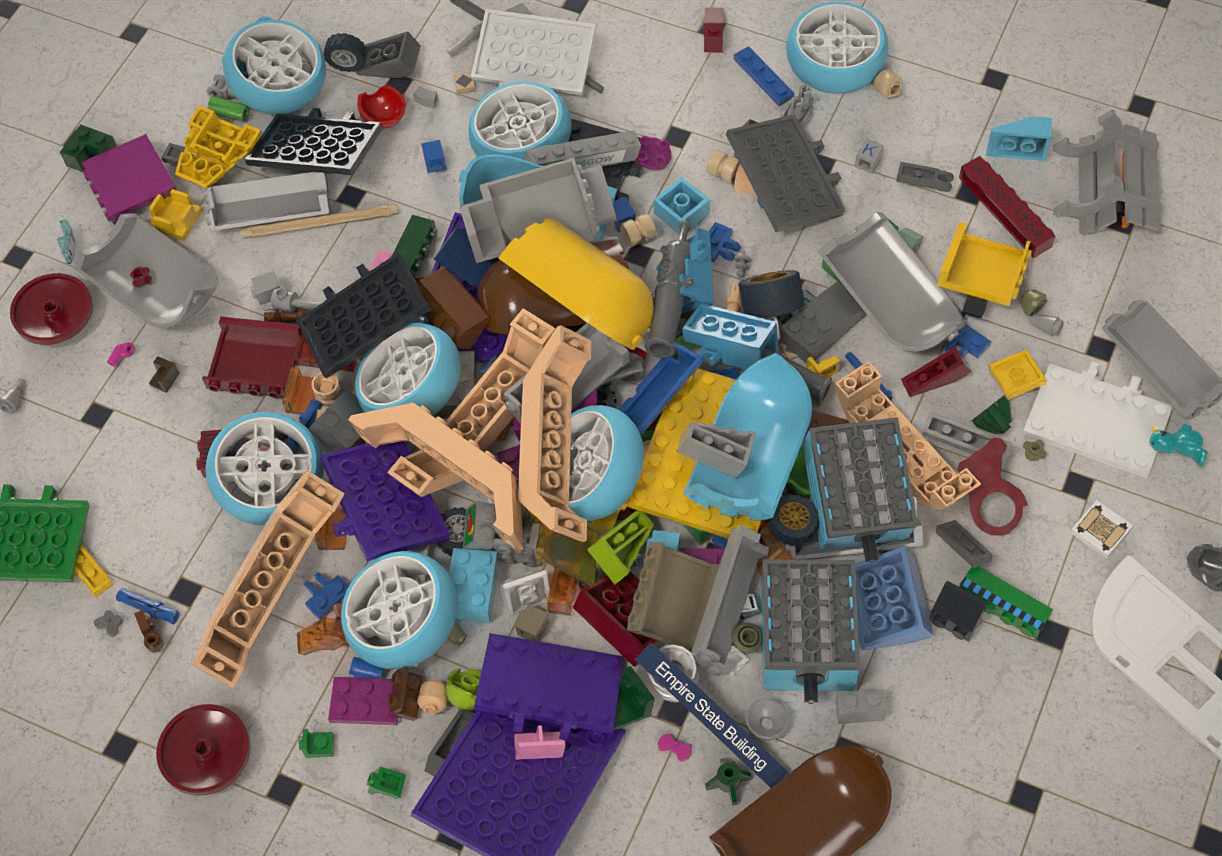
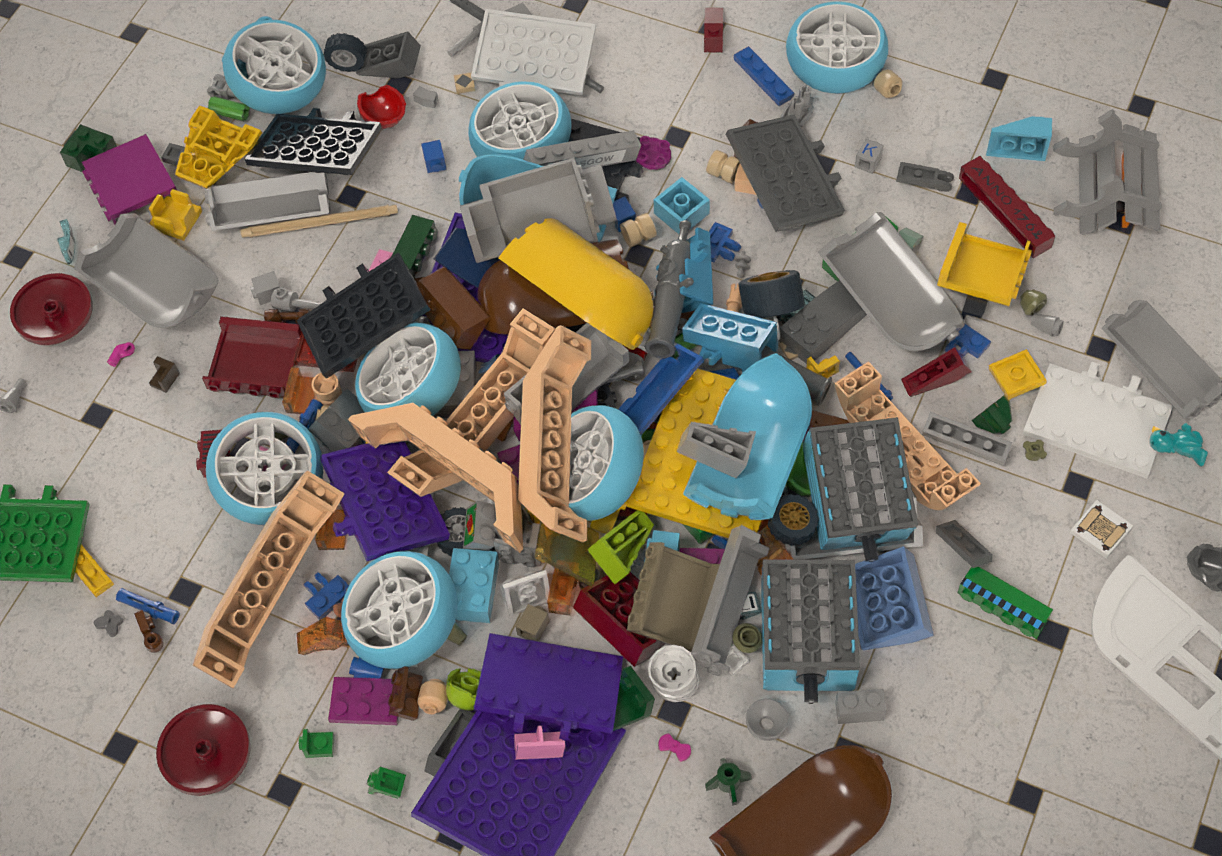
(139, 272): dark red plate -> none
(711, 715): dark blue tile -> none
(957, 611): black slope -> none
(986, 468): dark red animal -> none

